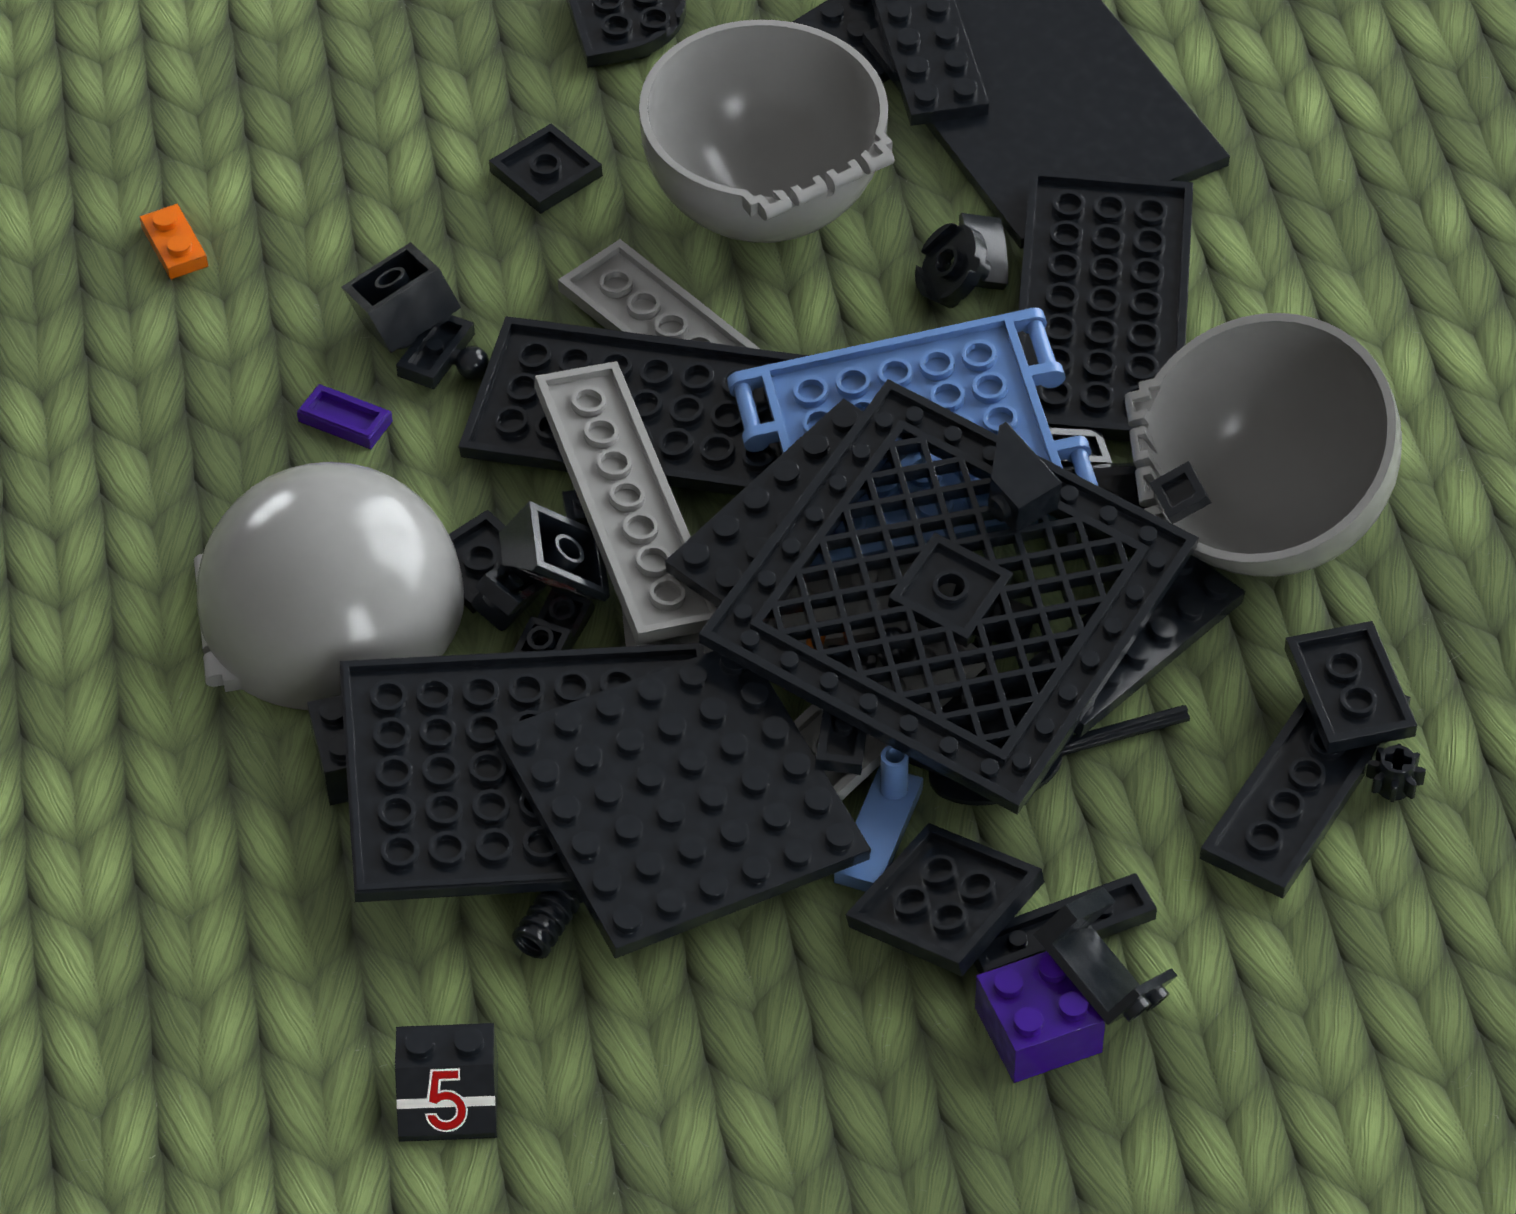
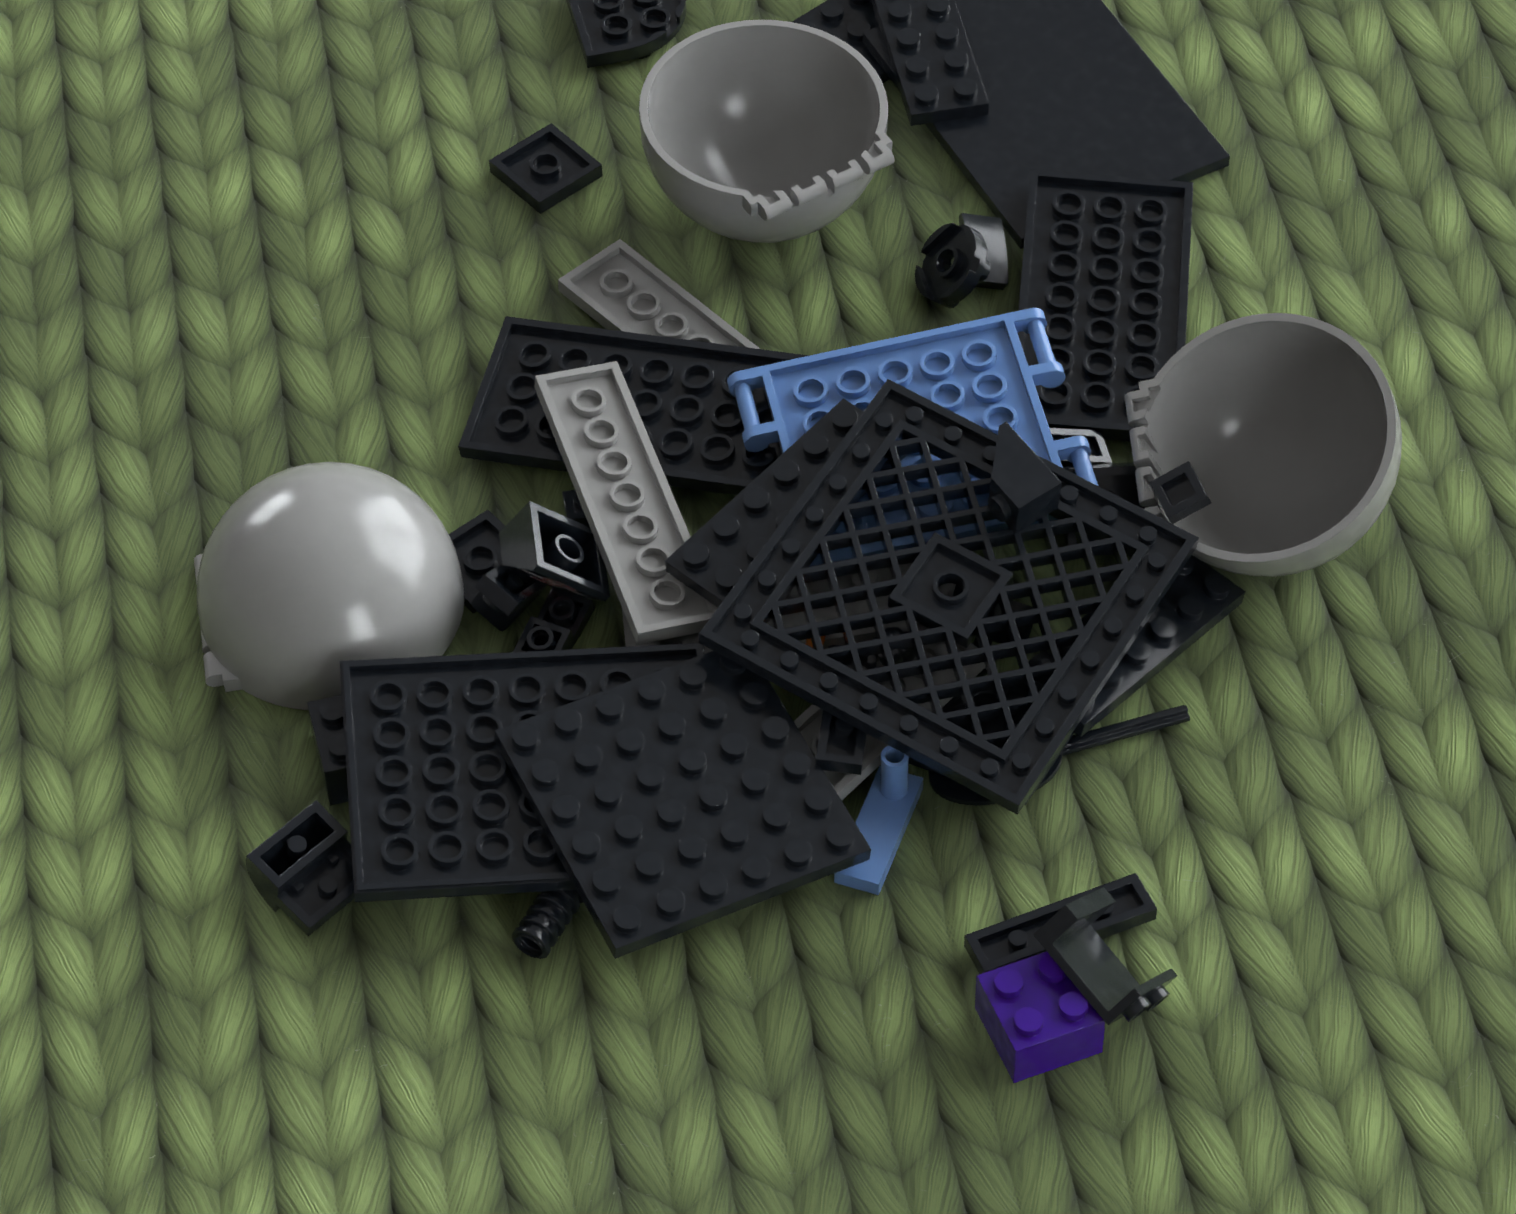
(174, 241): orange plate -> none
(305, 868): none -> black brick
(344, 416): dark purple tile -> none
(401, 298): black brick -> none
(438, 350): black plate -> none
(446, 1082): black slope -> none
(945, 898): black plate -> none
(1286, 806): black plate -> none
(1350, 687): black plate -> none
(1395, 772): black gear -> none

